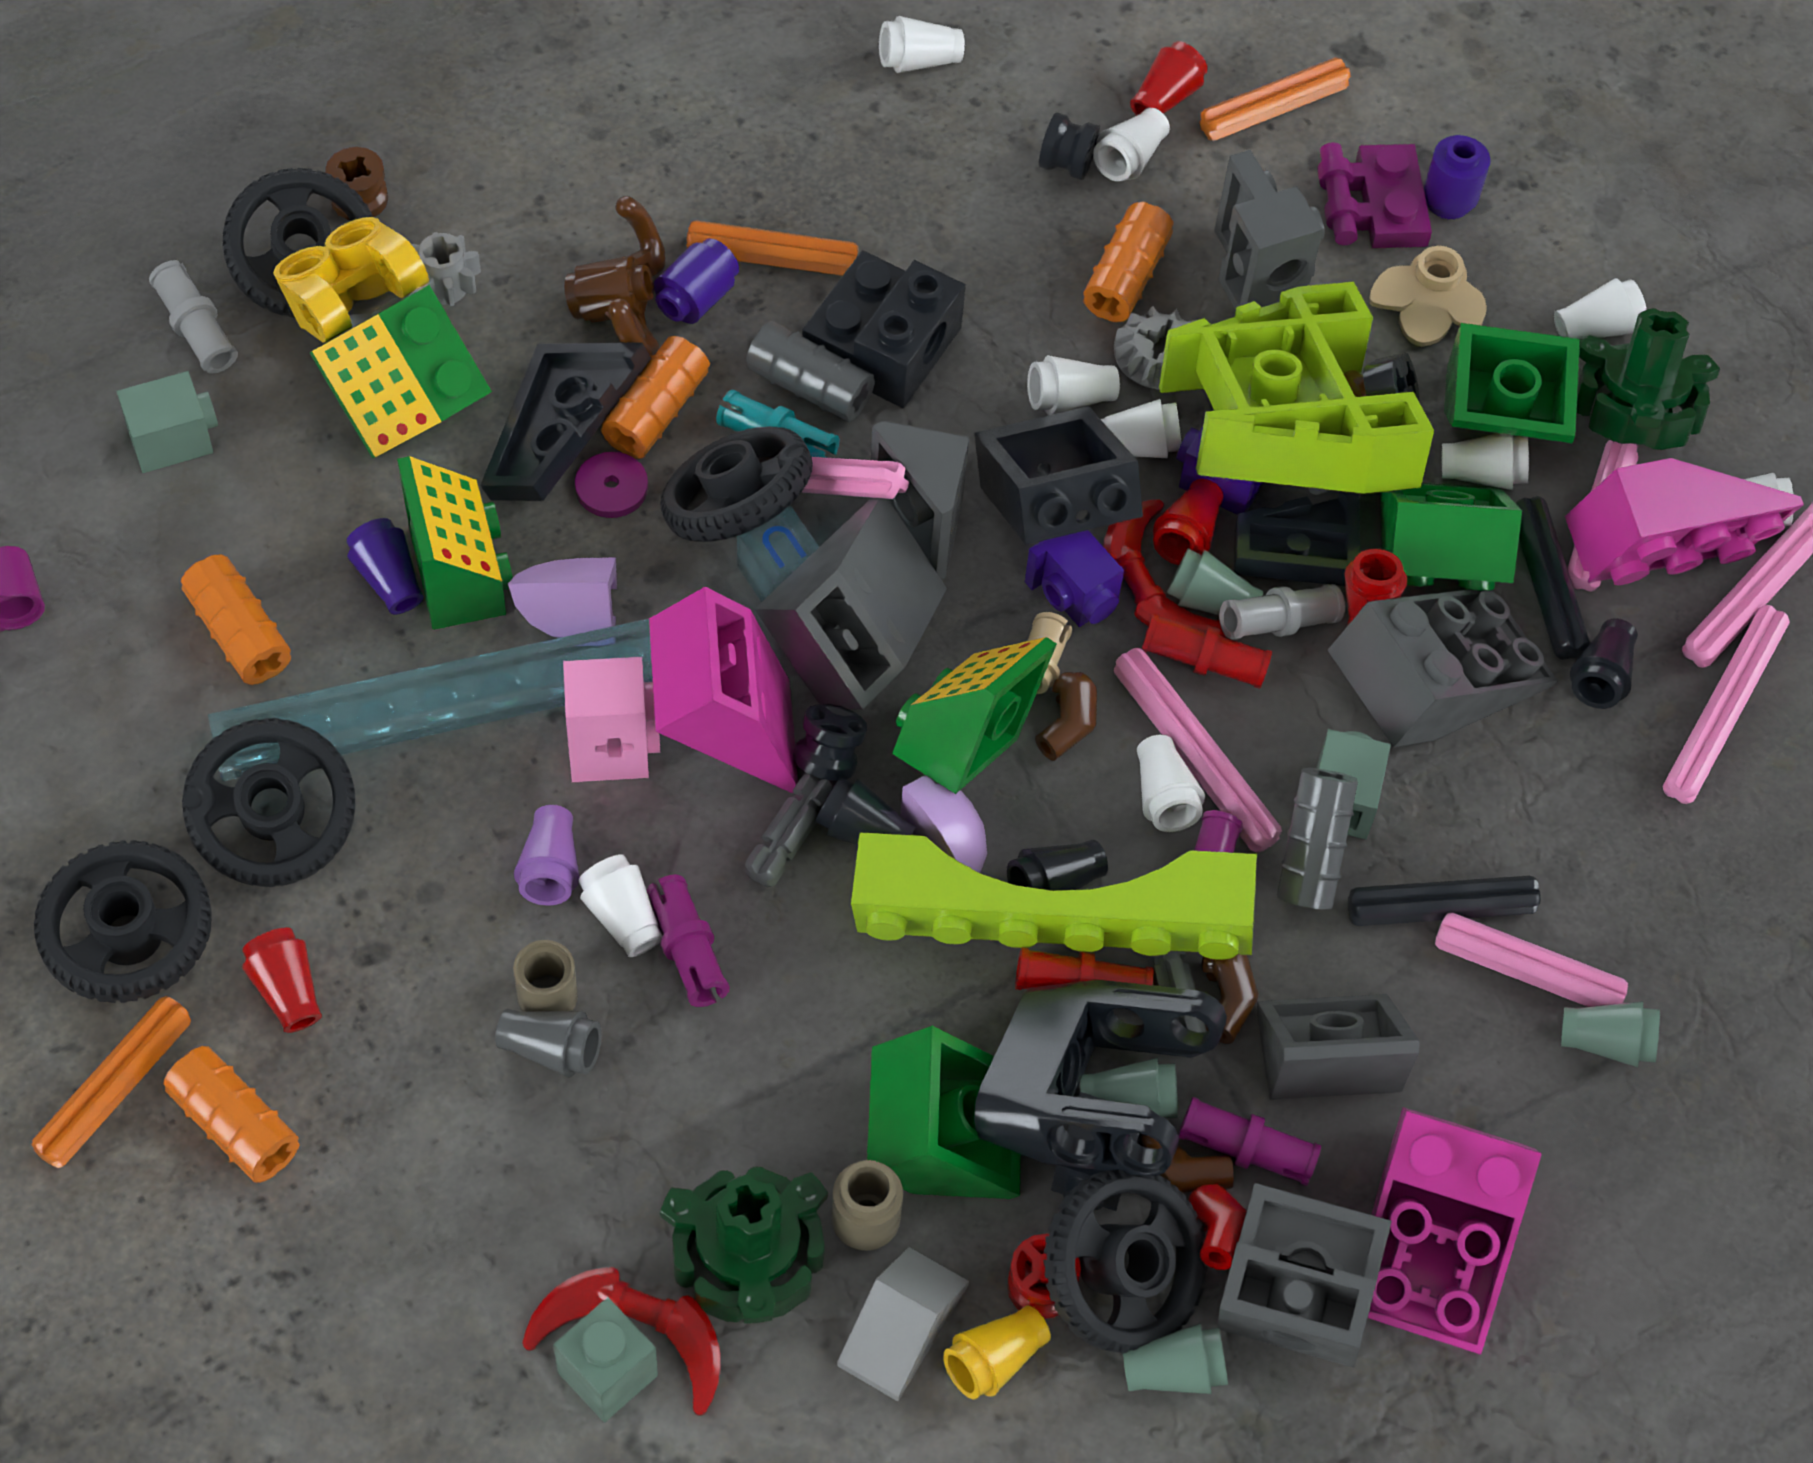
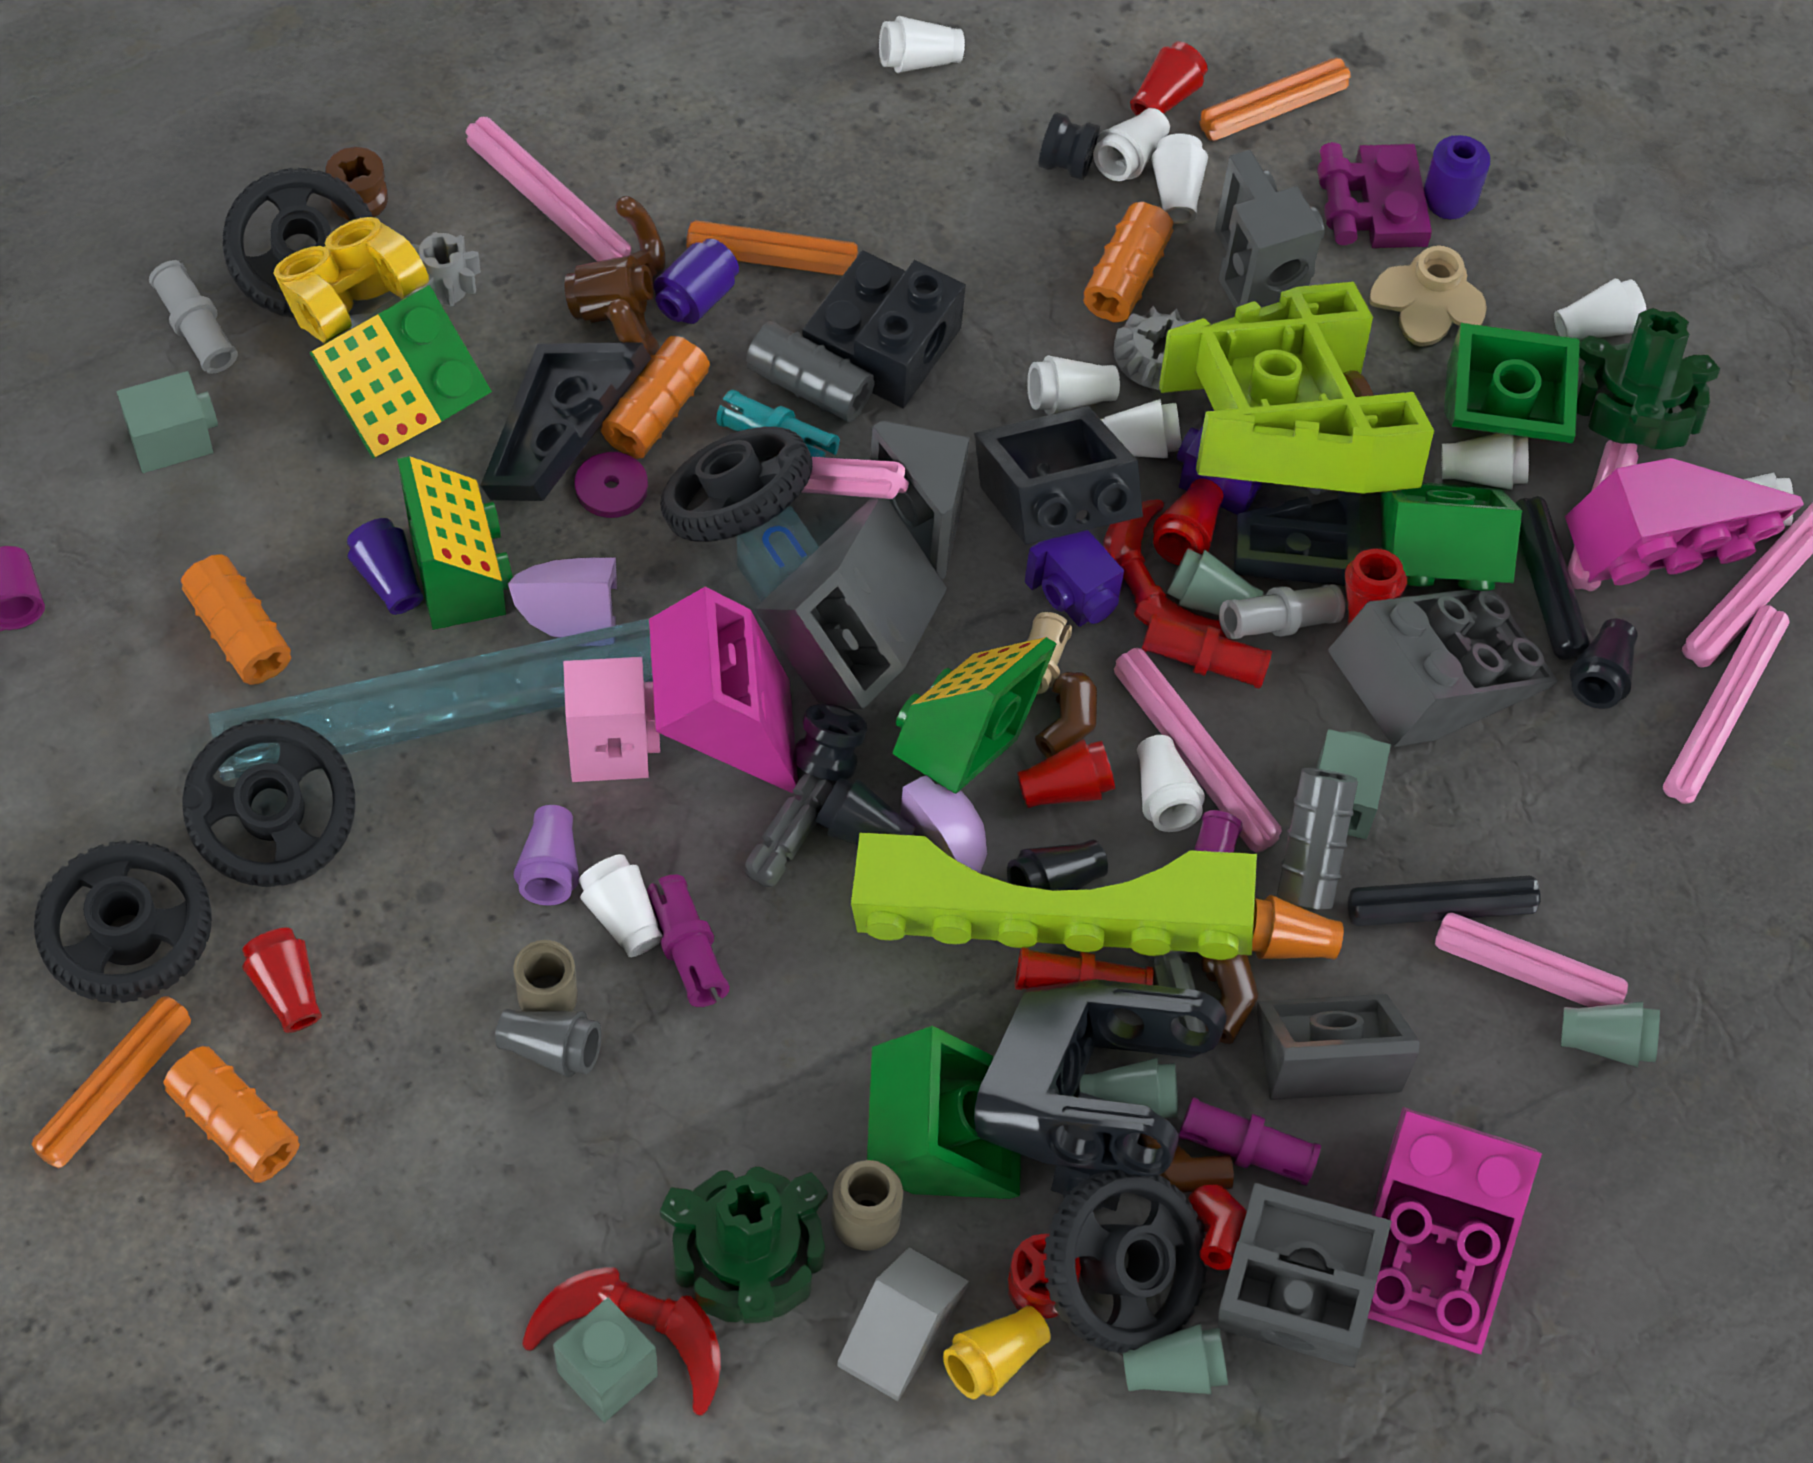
(545, 191): none -> bright pink axle
(1069, 776): none -> red cone
(1179, 175): none -> white cone
(1293, 932): none -> orange cone
(1390, 376): black beam -> none

